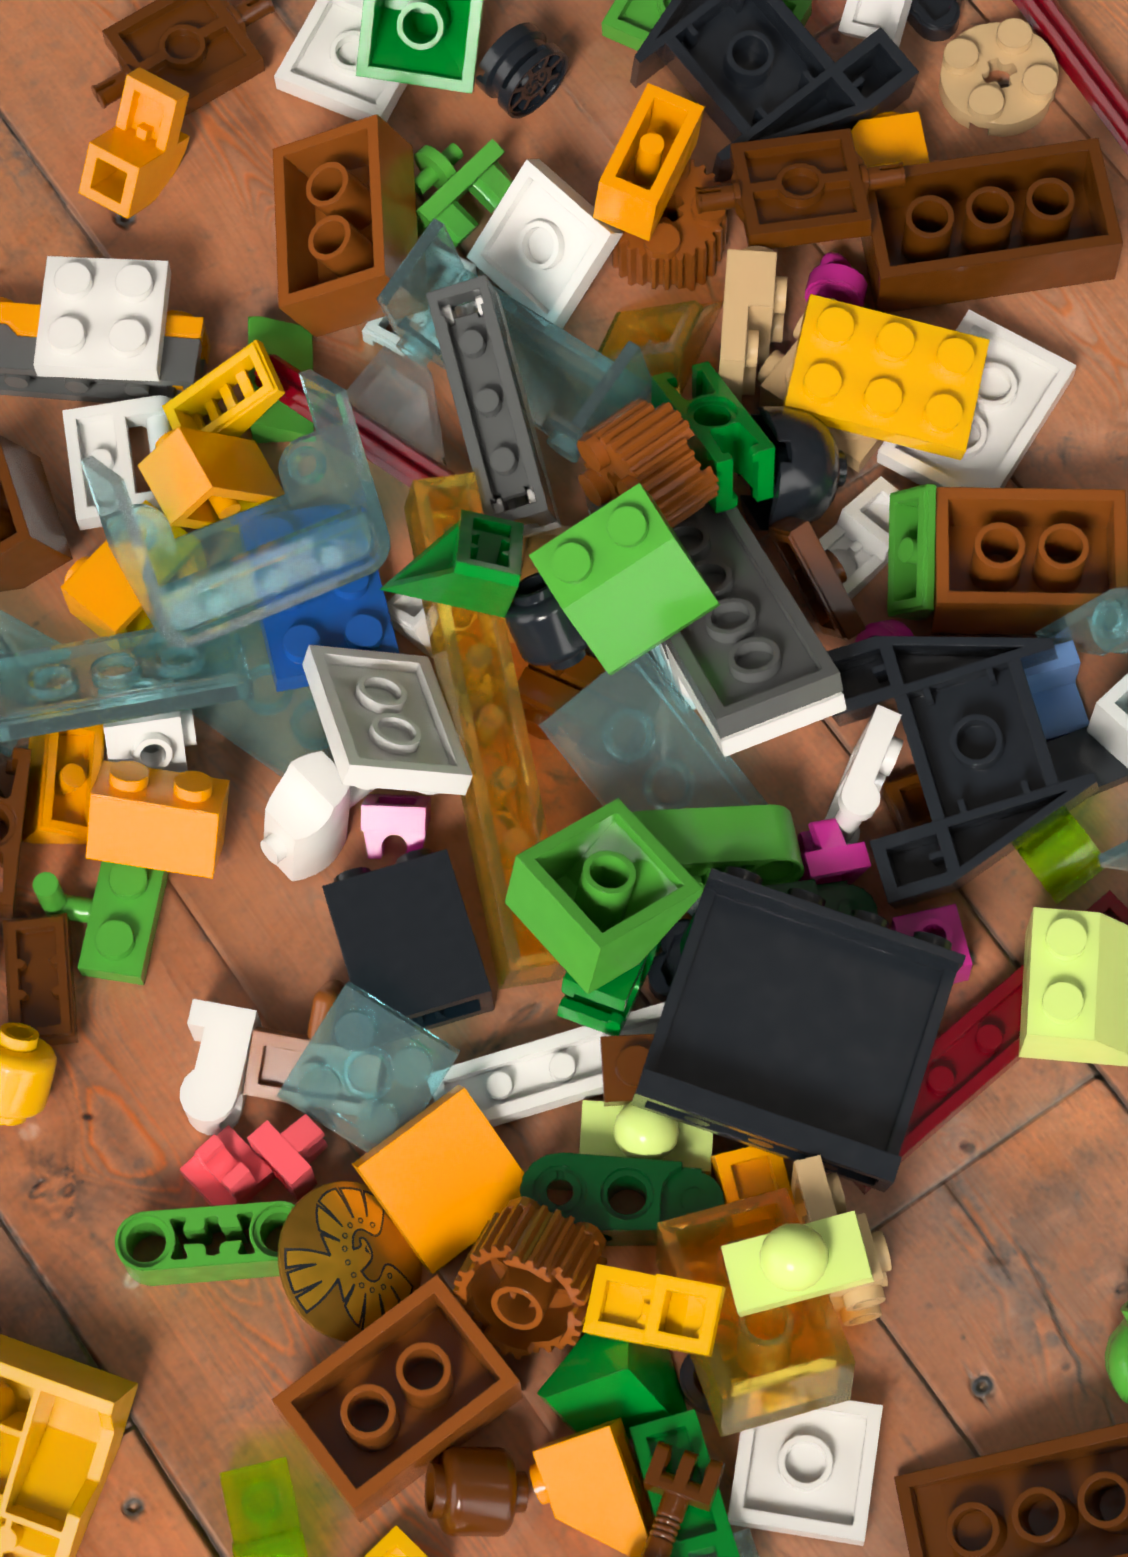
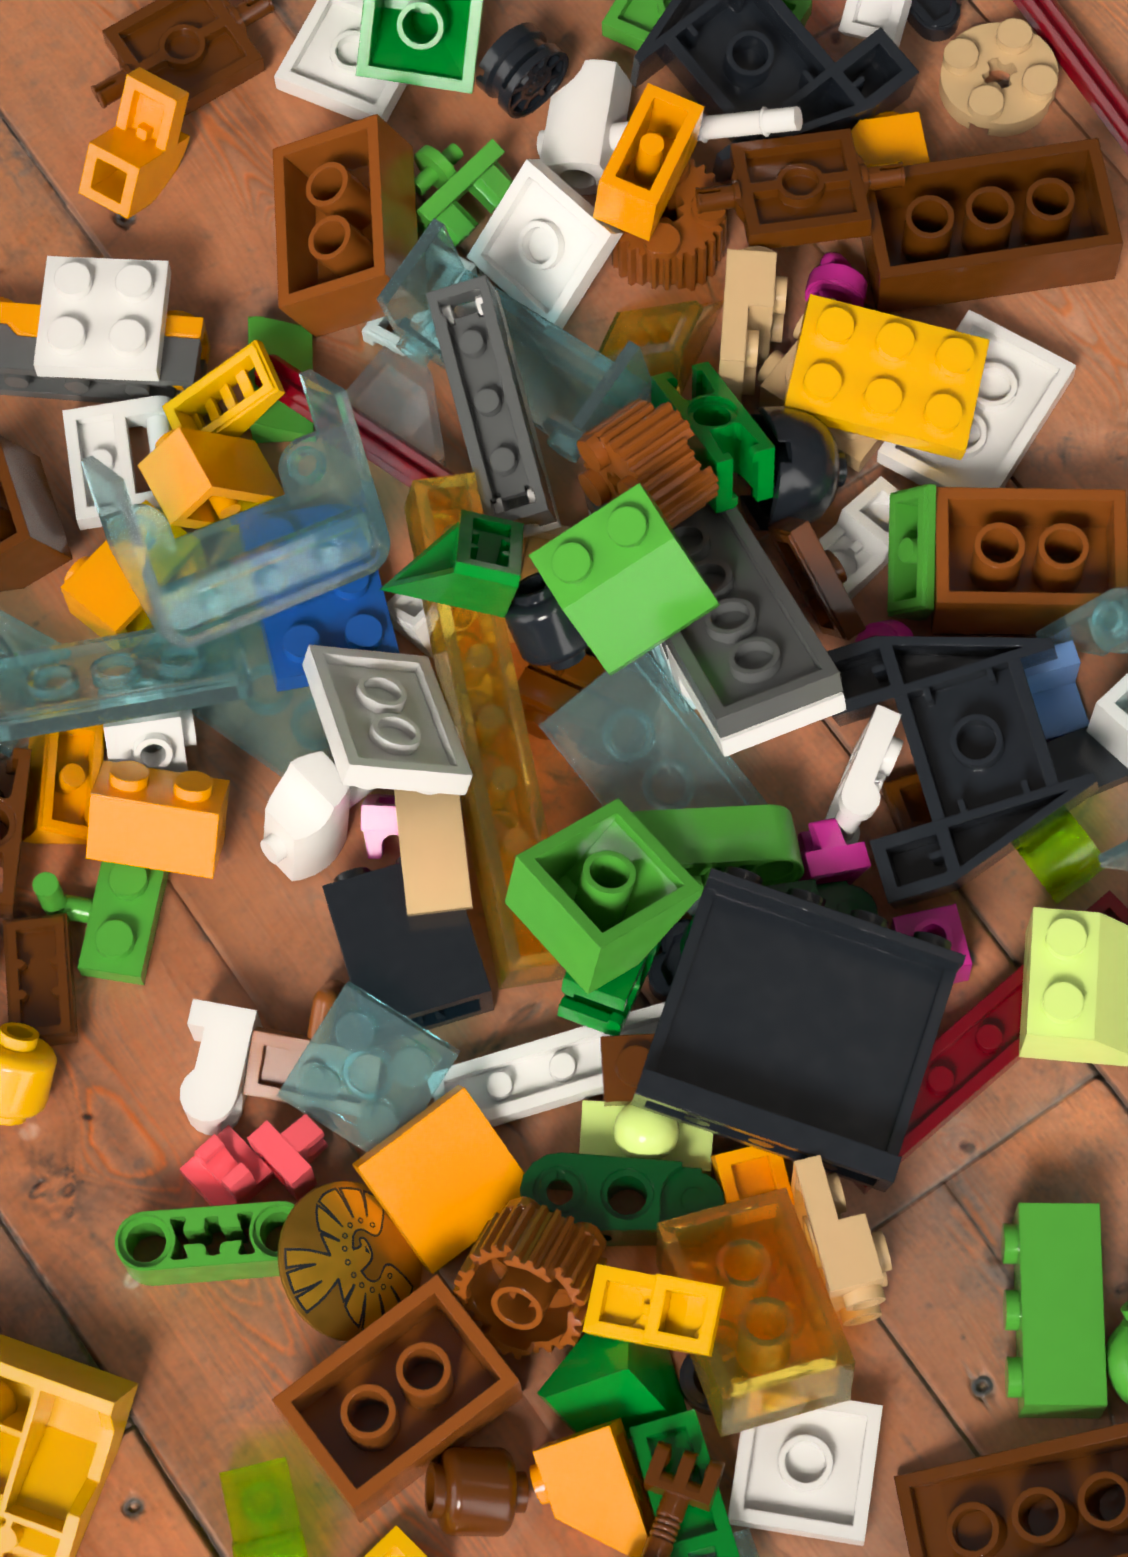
(432, 852): none -> tan slope
(592, 115): none -> white piece
(797, 1263): yellowish green tile -> none
(1055, 1310): none -> bright green brick

